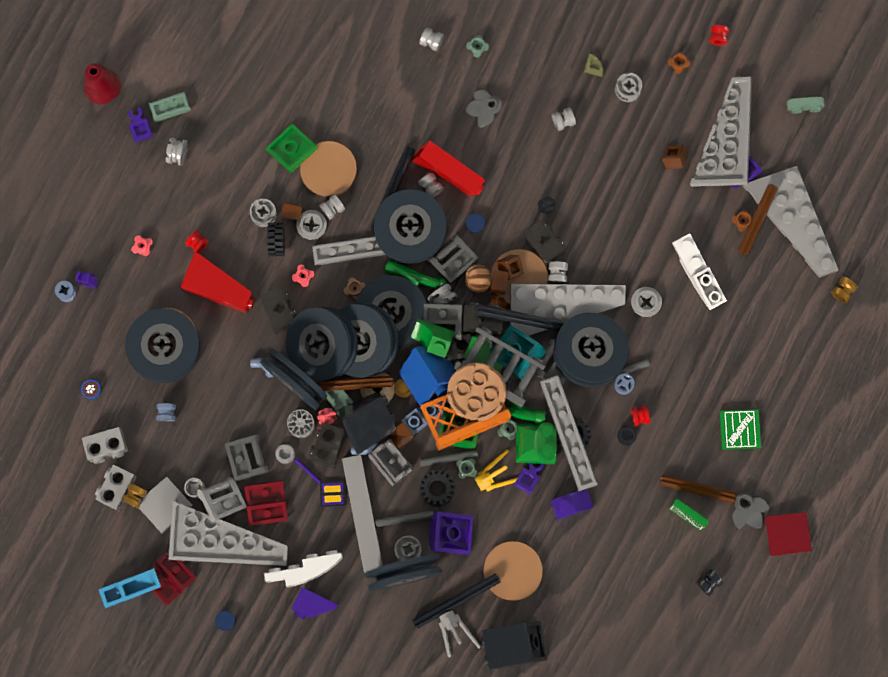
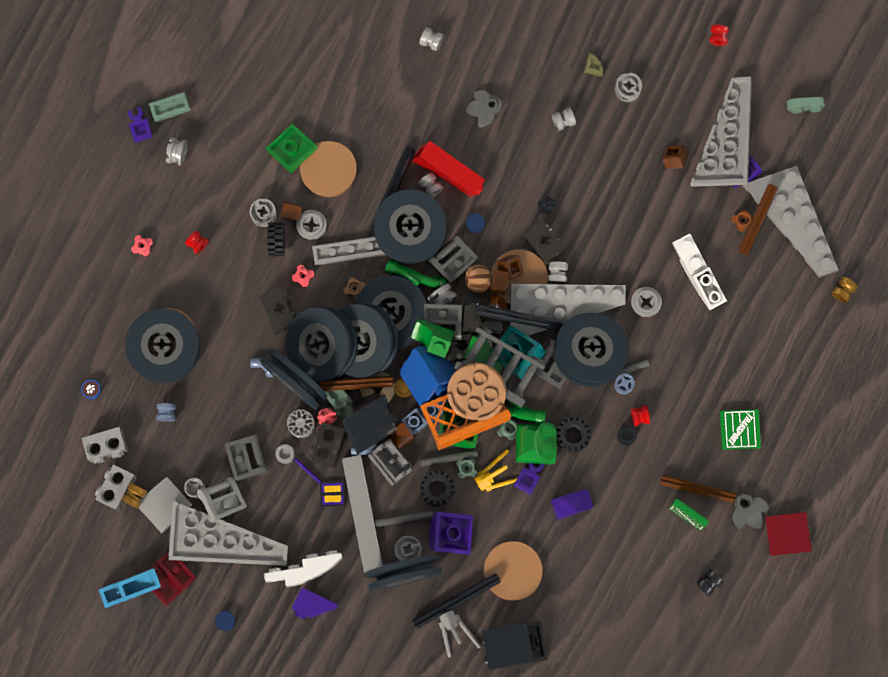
(68, 294): sand blue wheel -> none
(86, 279): dark purple plate -> none
(100, 84): dark red cone -> none
(215, 285): red slope -> none
(266, 502): dark red slope -> none
(332, 207): light grey wheel -> none
(477, 41): sand green plate -> none
(568, 433): light grey tile -> none
(679, 67): dark orange plate -> none

